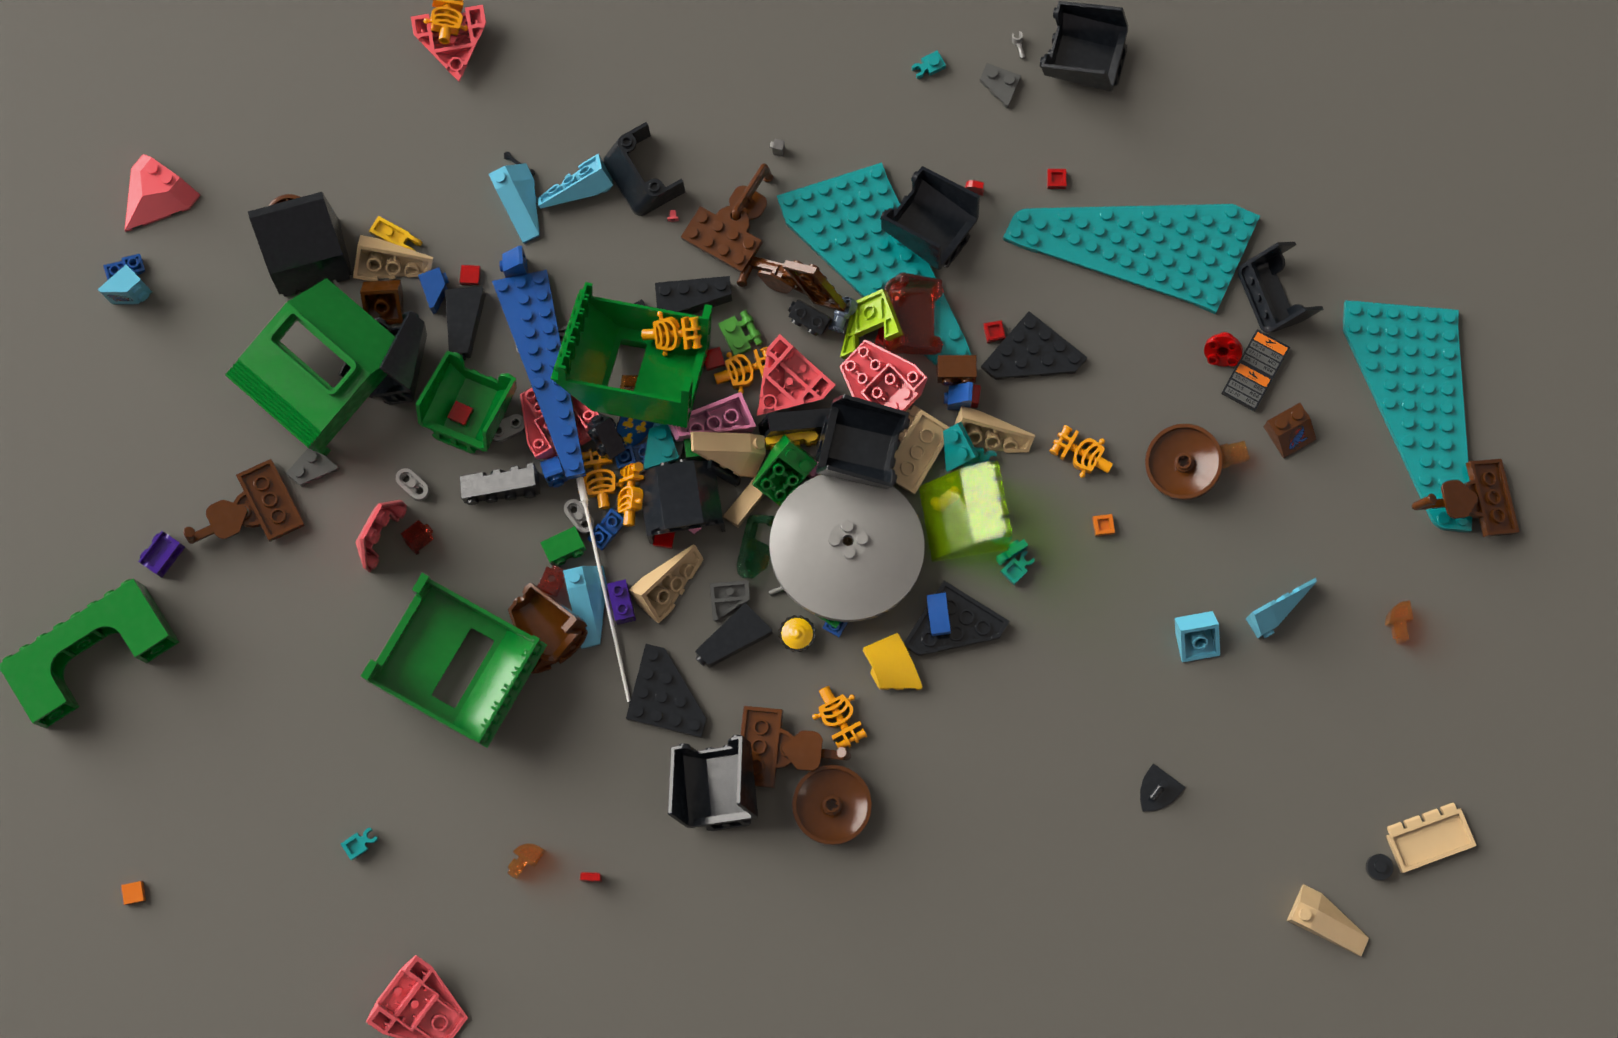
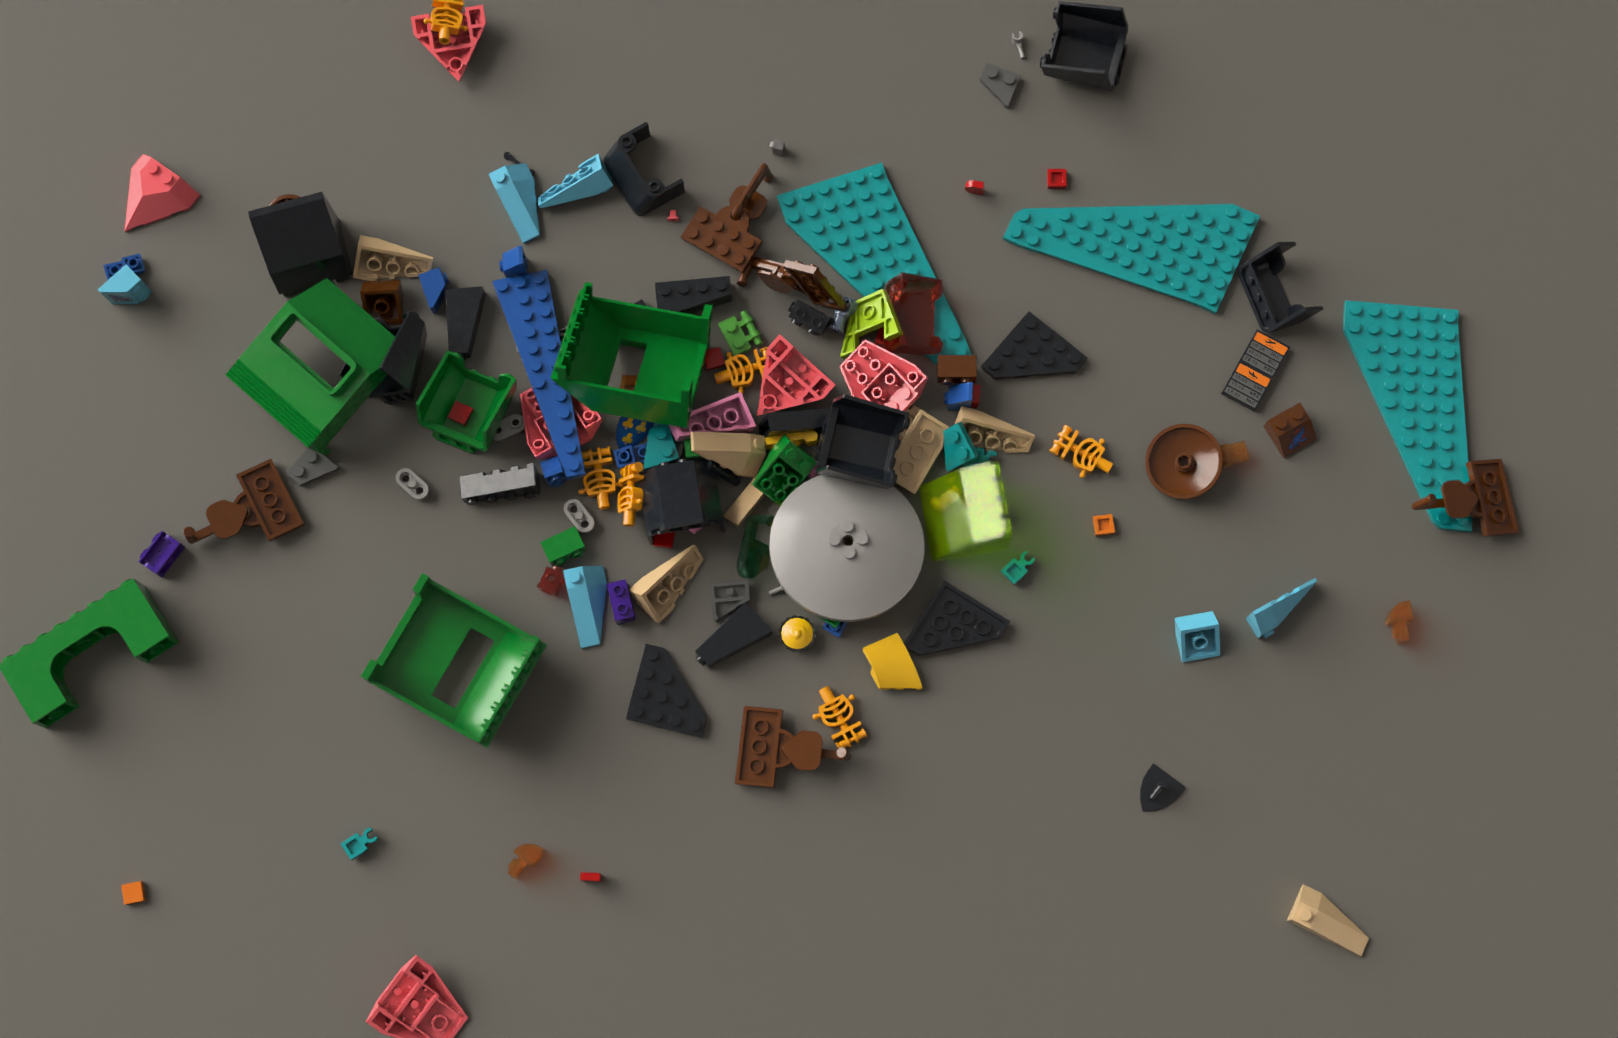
(371, 531): coral wedge -> none
(392, 233): yellow hinge -> none
(417, 536): clear red brick -> none
(470, 275): red tile -> none
(551, 622): reddish brown cone -> none
(584, 500): white piece -> none
(606, 437): black brick -> none
(608, 528): blue slope -> none
(668, 330): light orange torso -> none
(713, 785): black windscreen -> none
(831, 805): reddish brown dish -> none
(931, 63): teal plate -> none
(933, 218): black windscreen -> none
(938, 614): blue slope -> none
(994, 331): red tile -> none
(1014, 549): plate -> none
(1223, 350): red plate -> none
(1379, 867): black wheel -> none
(1429, 840): tan hinge -> none

